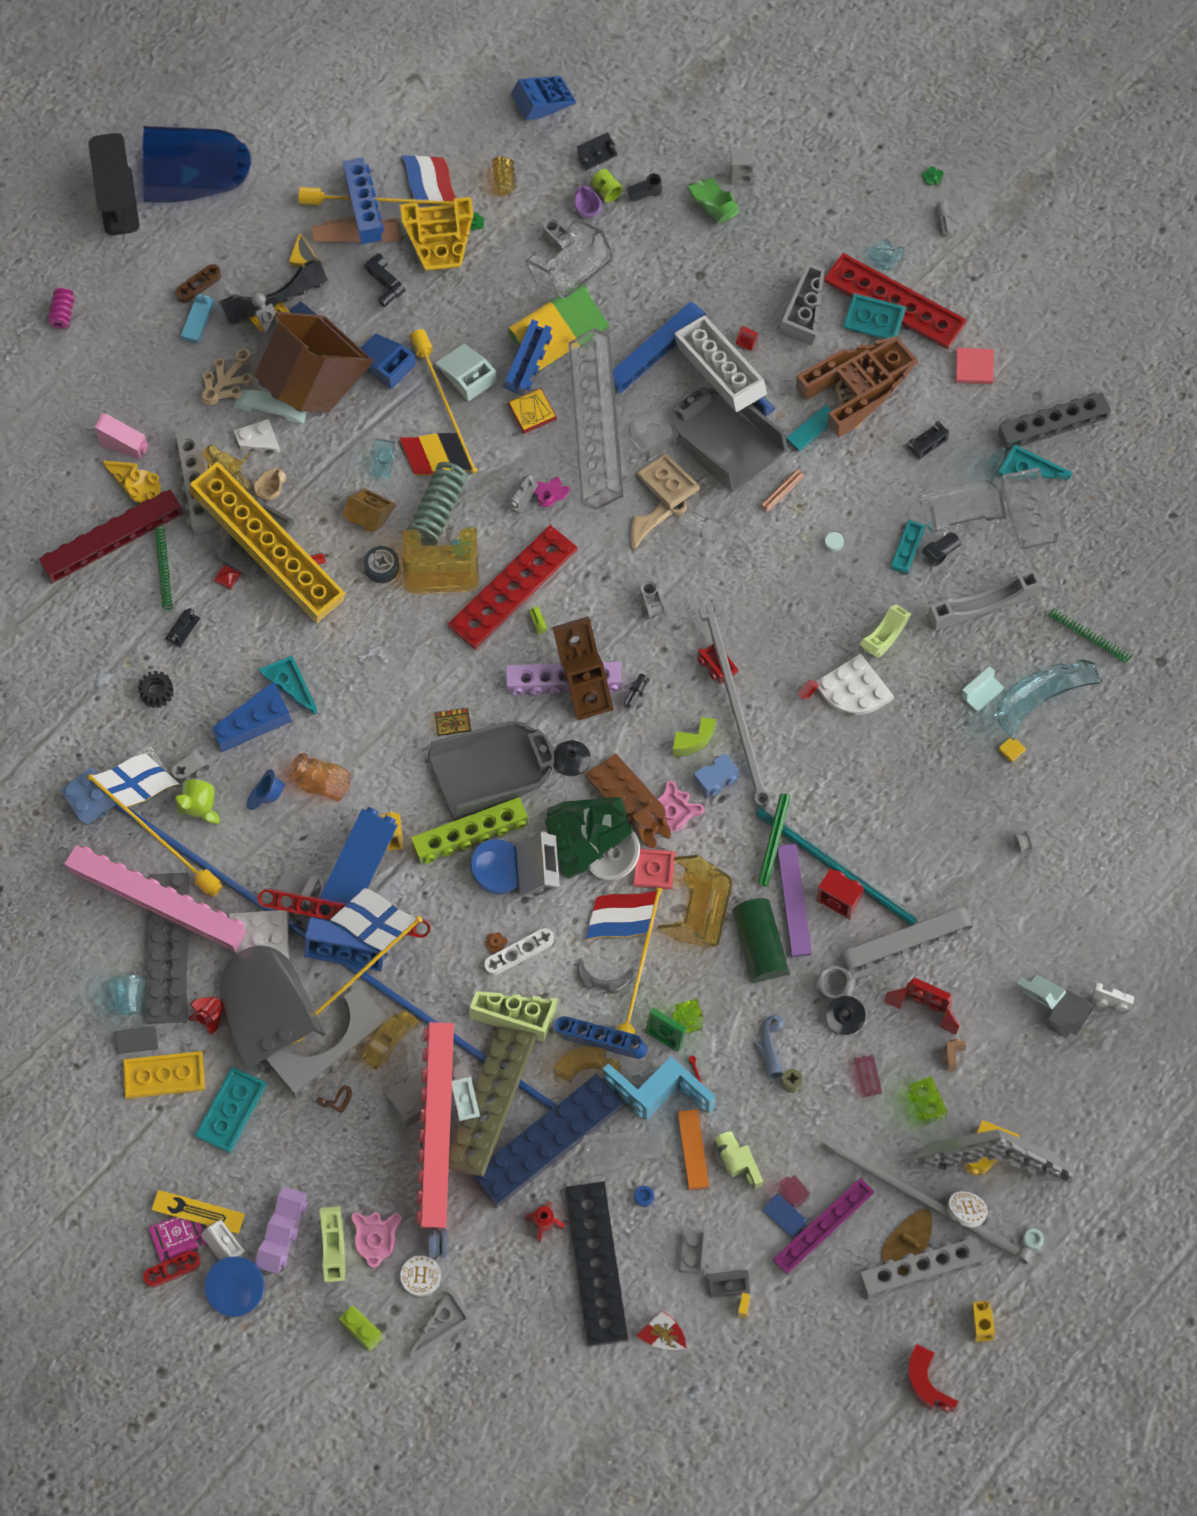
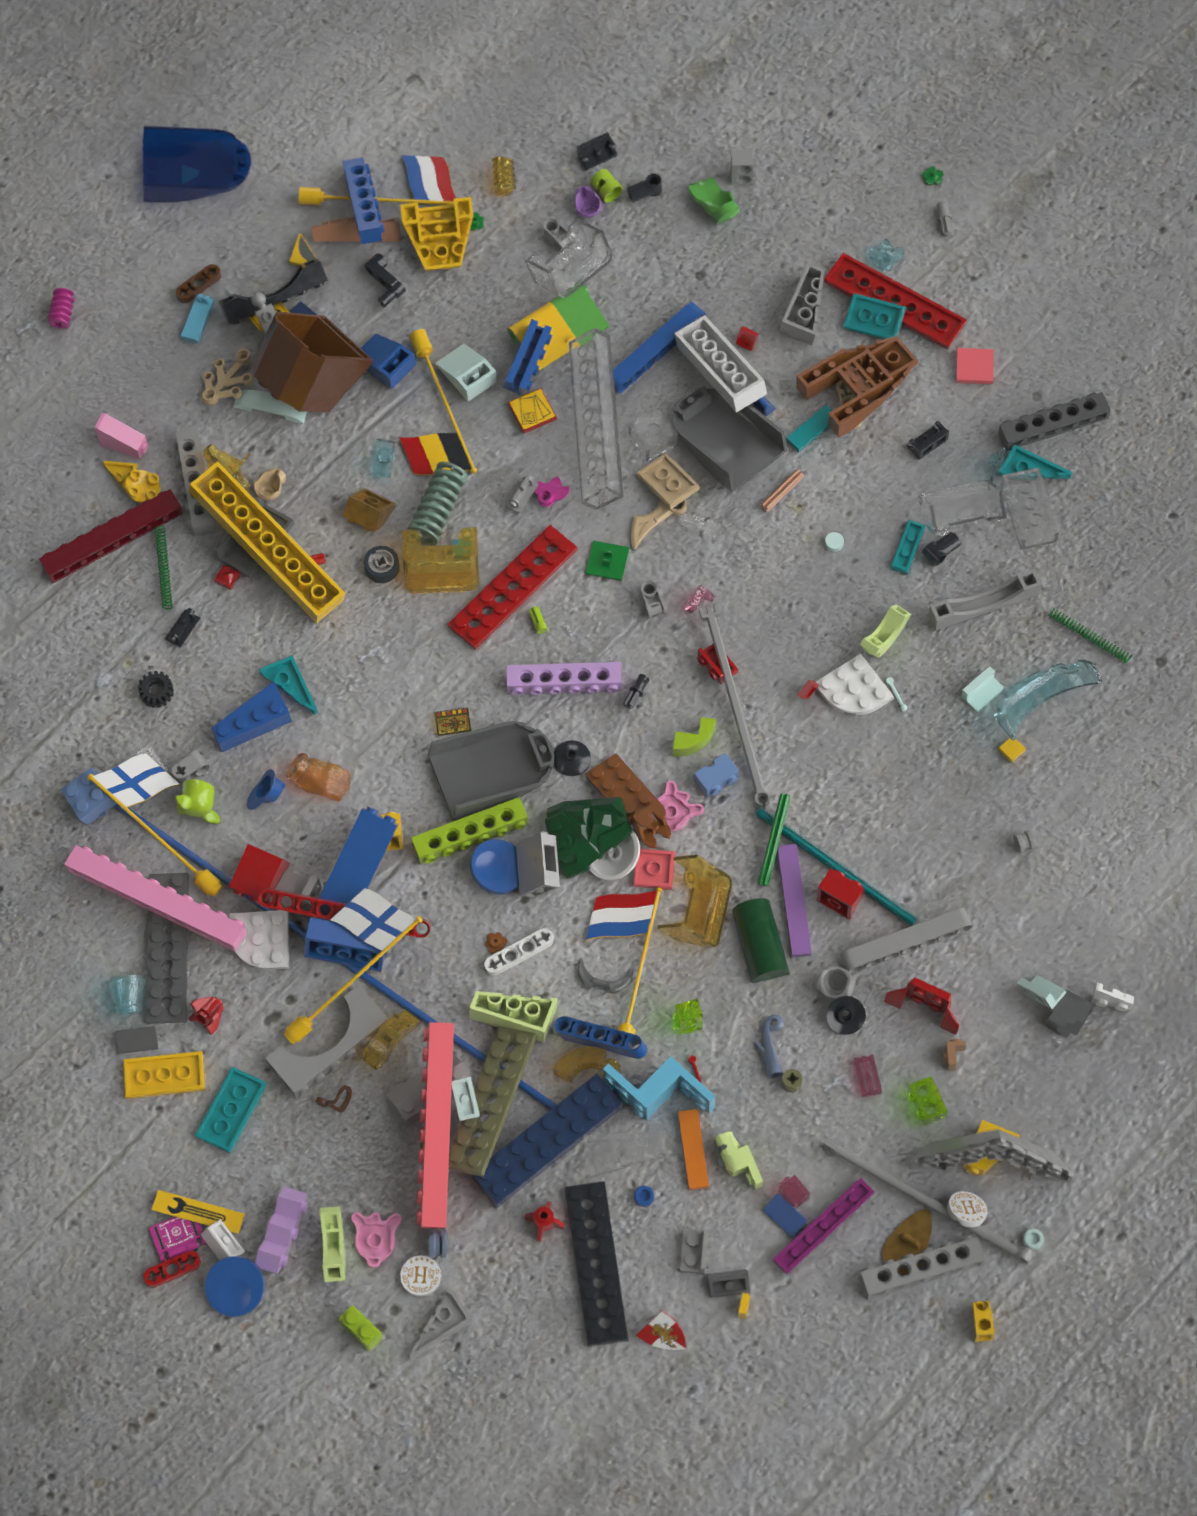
(113, 184): black piece -> none
(257, 437): white wing -> none
(257, 872): none -> red slope
(265, 1004): dark grey windscreen -> none
(541, 96): blue slope -> none
(582, 668): reddish brown bracket -> none
(607, 560): none -> green piece
(665, 1029): green tile -> none
(698, 593): none -> clear pink tile
(889, 681): none -> light aqua hinge
(921, 1385): red arch -> none

